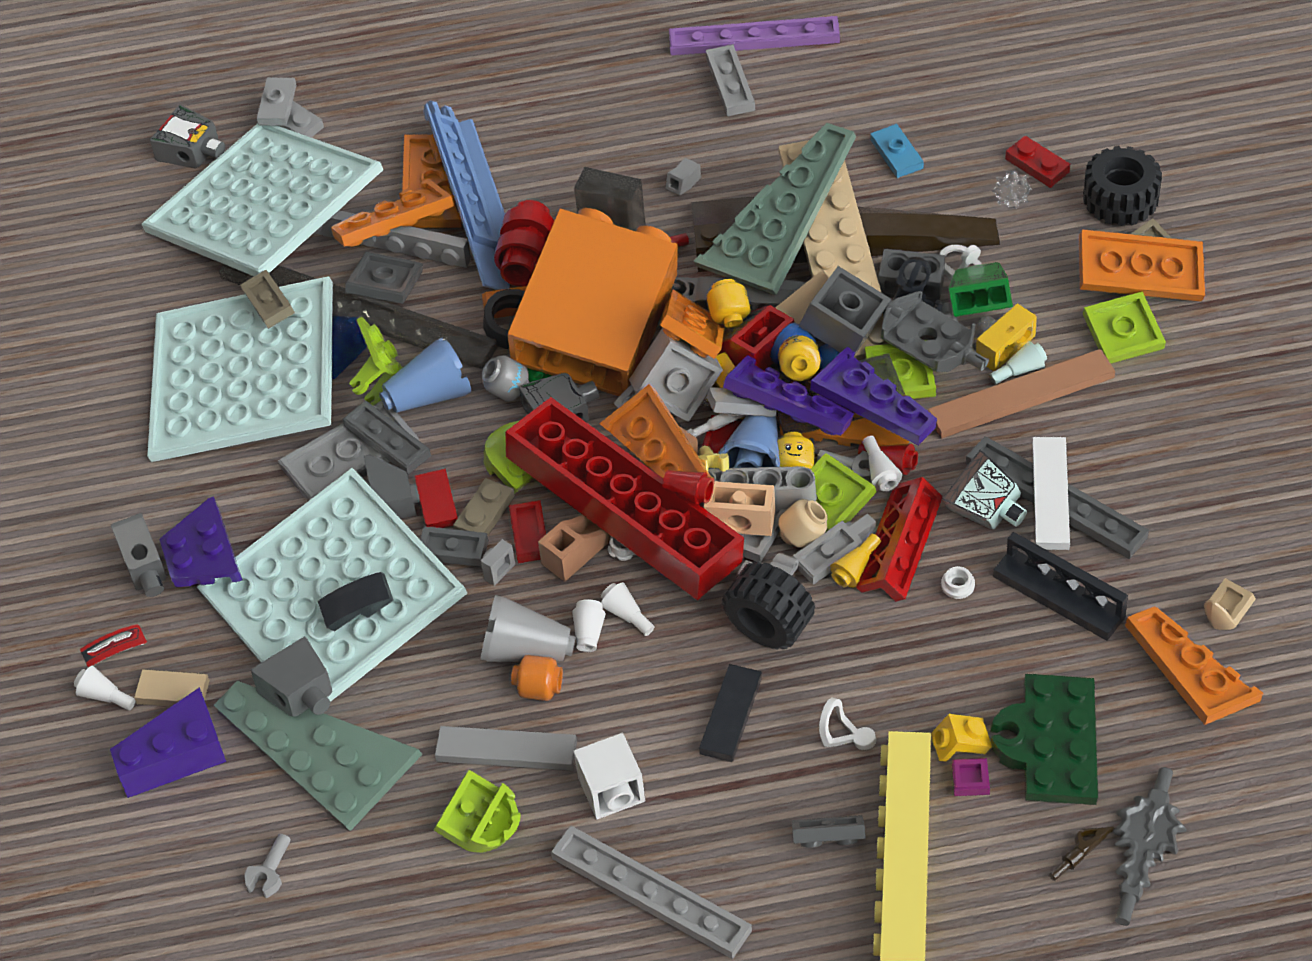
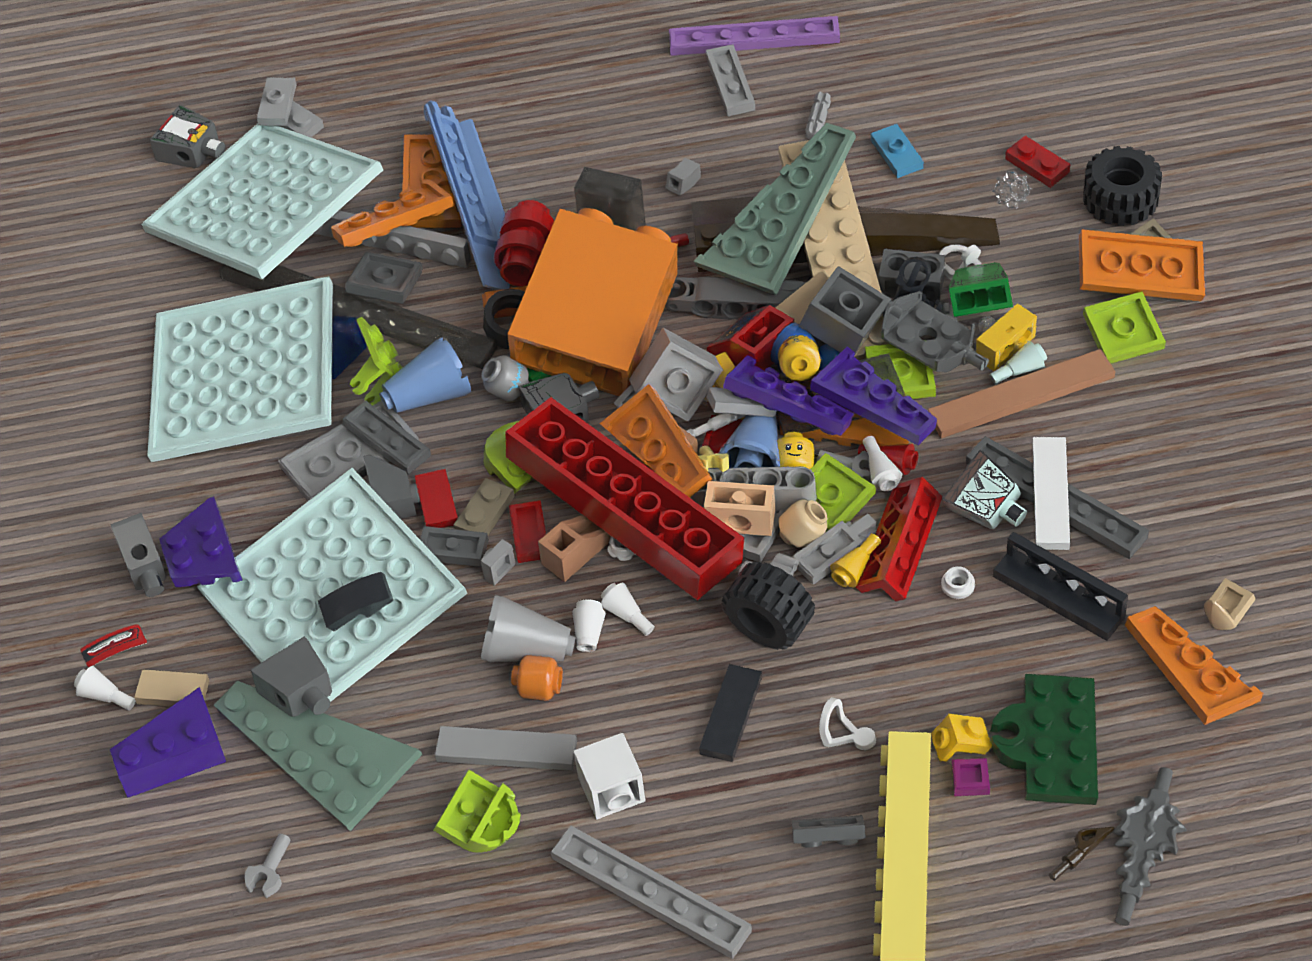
(267, 299): dark tan plate -> none
(690, 485): red cone -> none
(693, 324): orange plate -> none
(728, 303): yellow head -> none
(818, 114): none -> light grey axle

